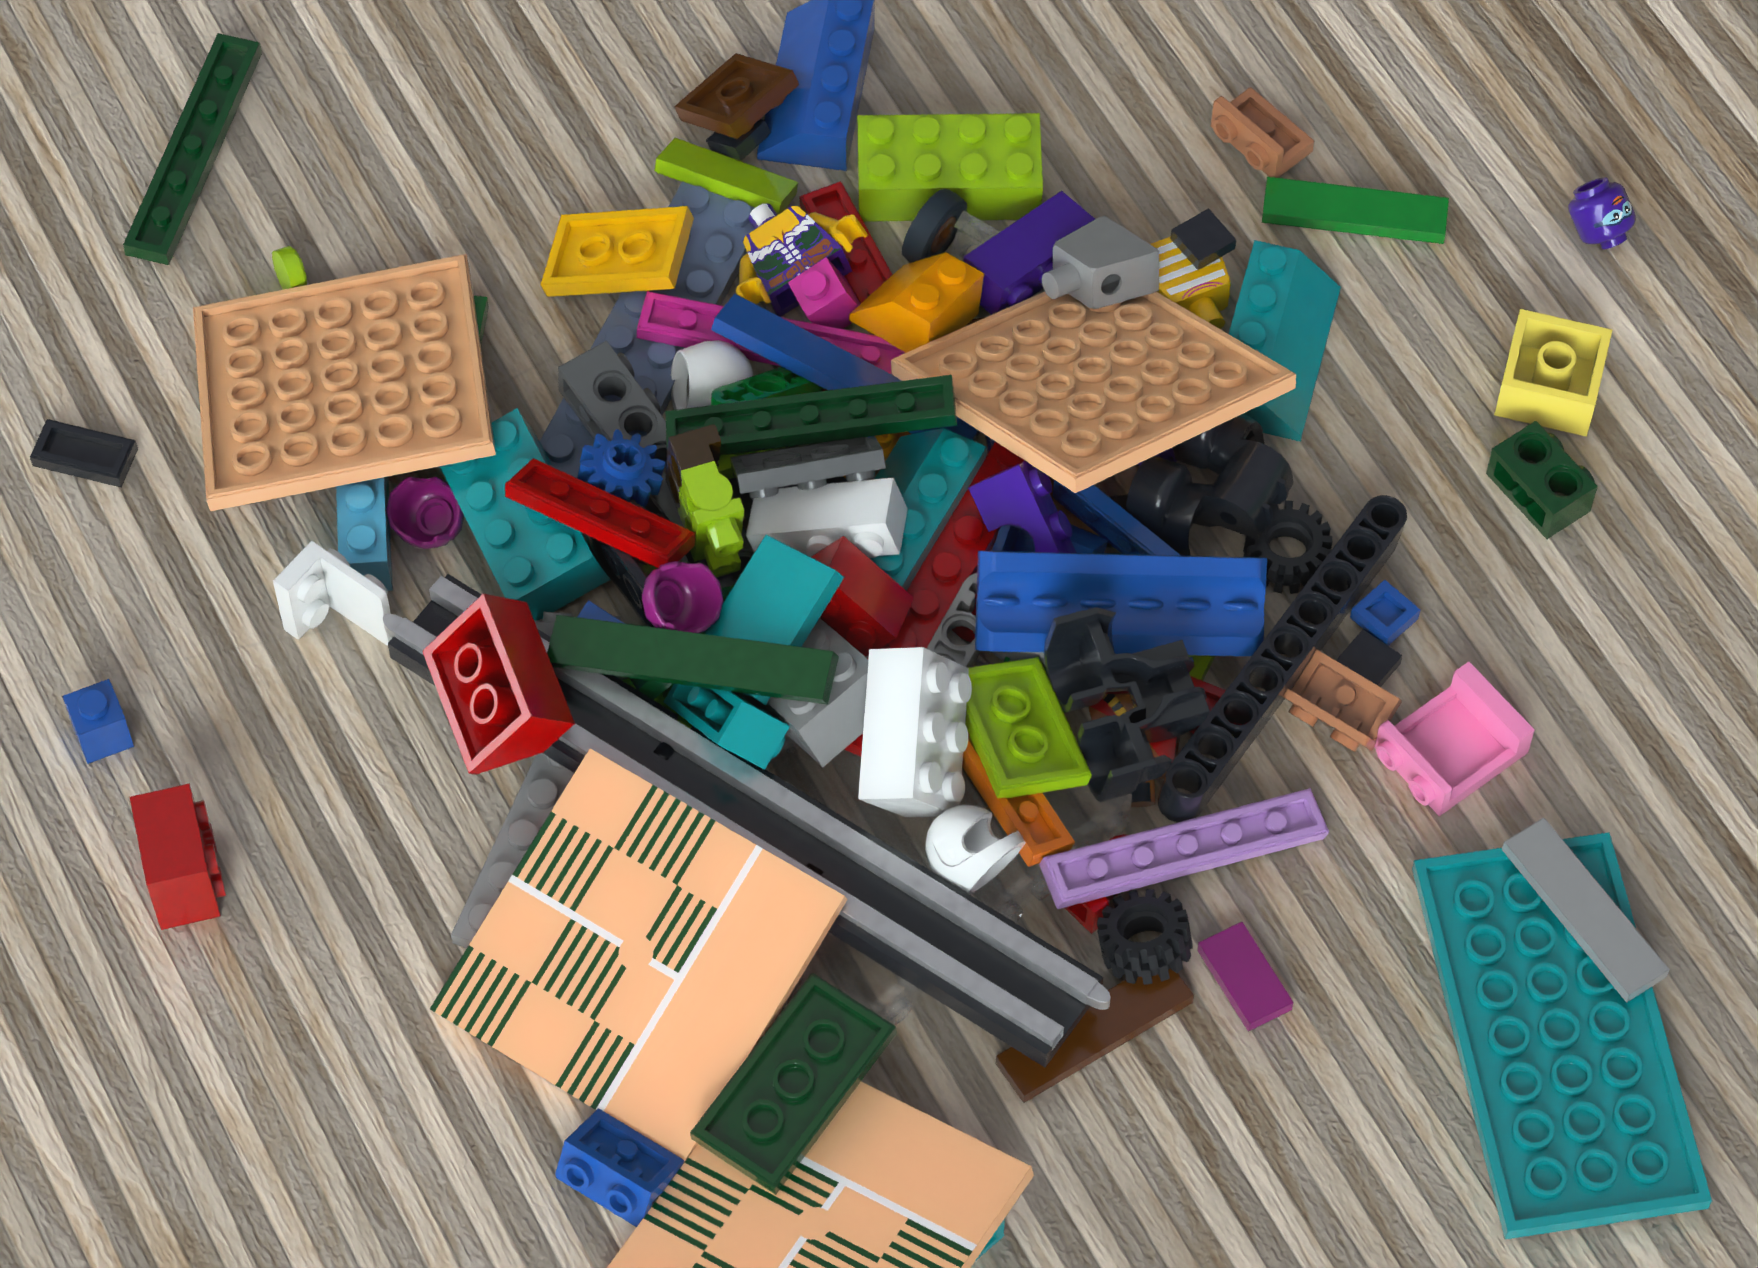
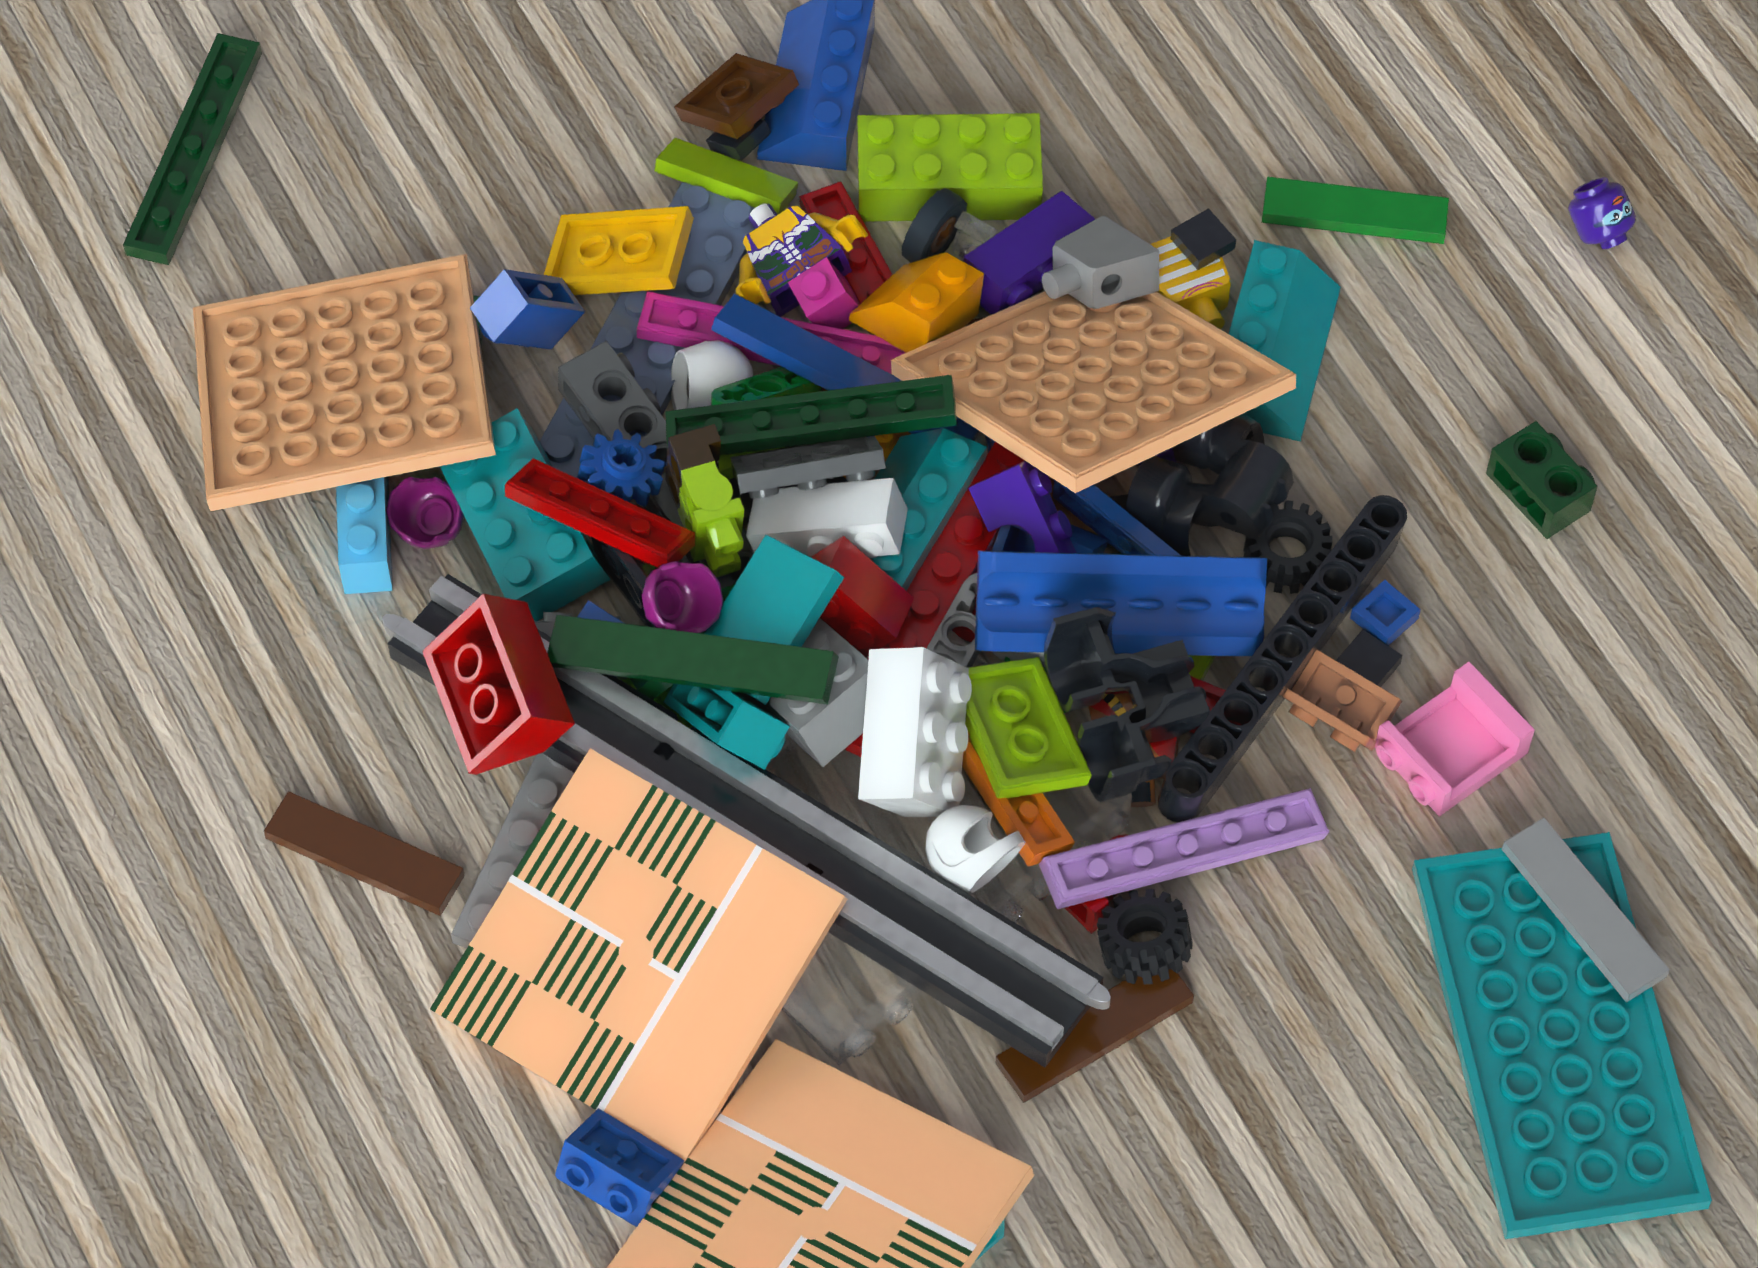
(84, 453): black tile -> none
(98, 721): blue brick -> none
(178, 856): red brick -> none
(289, 267): lime tile -> none
(326, 580): white bracket -> none
(364, 853): none -> reddish brown tile
(526, 309): none -> blue brick
(793, 1083): dark green tile -> none
(1245, 976): magenta tile -> none
(1260, 133): nougat bracket -> none
(1553, 372): light yellow brick -> none

